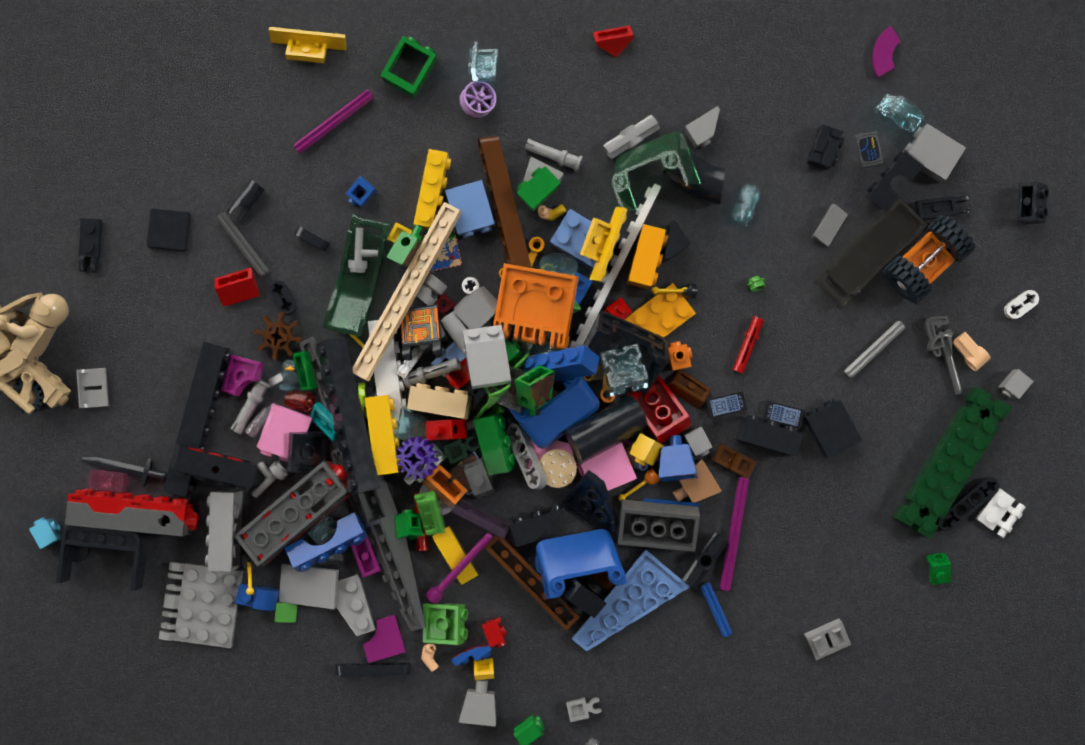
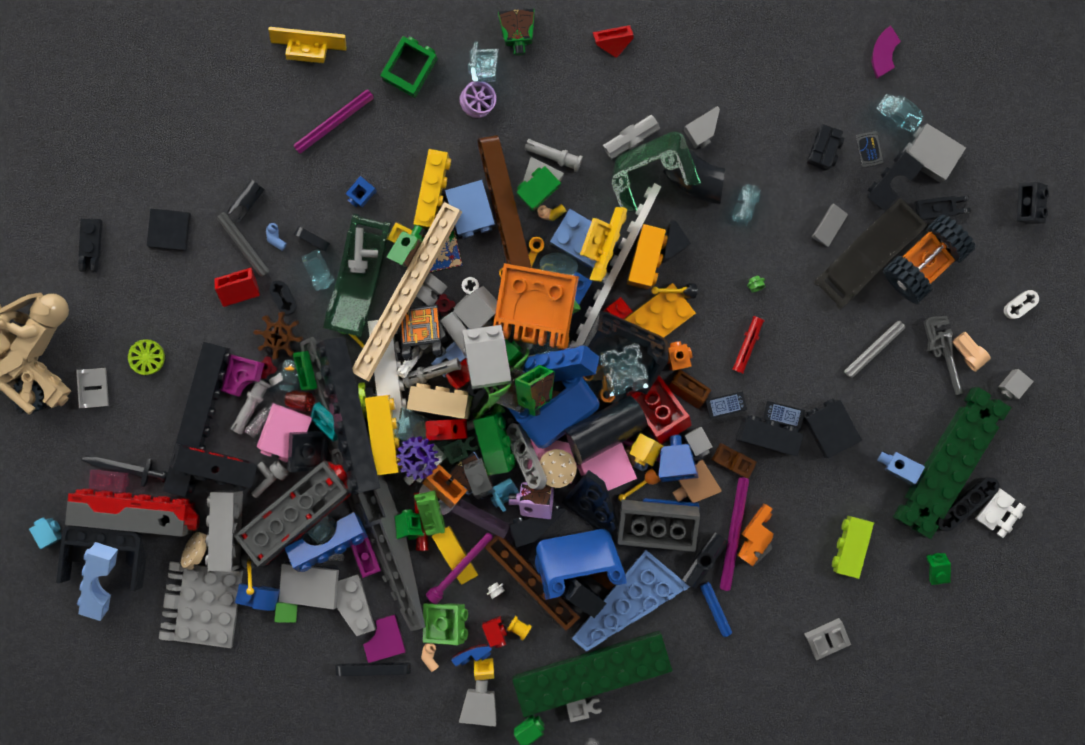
(94, 599): none -> light blue arch
(146, 357): none -> lime wheel
(194, 551): none -> tan tile
(271, 369): none -> dark red plate
(273, 237): none -> medium blue arm
(318, 270): none -> clear light blue brick
(495, 590): none -> white plate
(502, 492): none -> medium azure bracket
(517, 28): none -> torso
(519, 628): none -> yellow bush
(533, 501): none -> torso
(591, 673): none -> dark green brick
(758, 537): none -> orange plate
(852, 546): none -> lime brick
(909, 471): none -> medium blue torso

